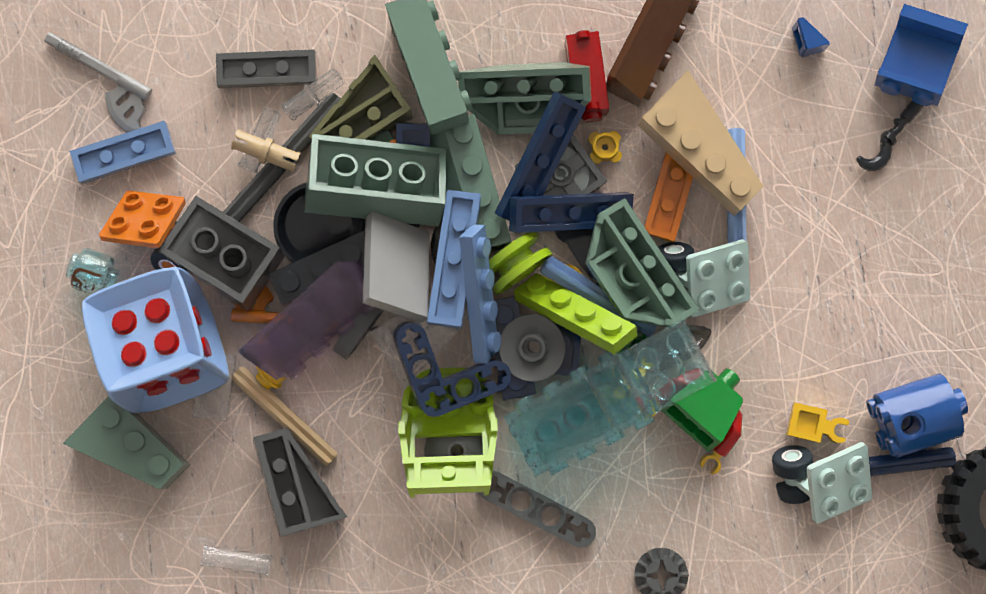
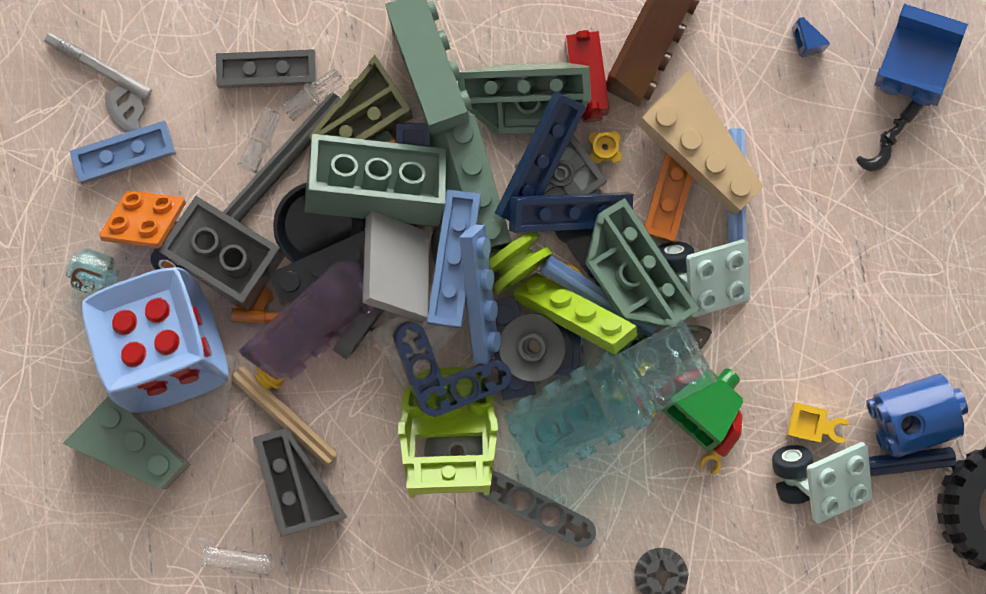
(265, 150): tan pin -> none

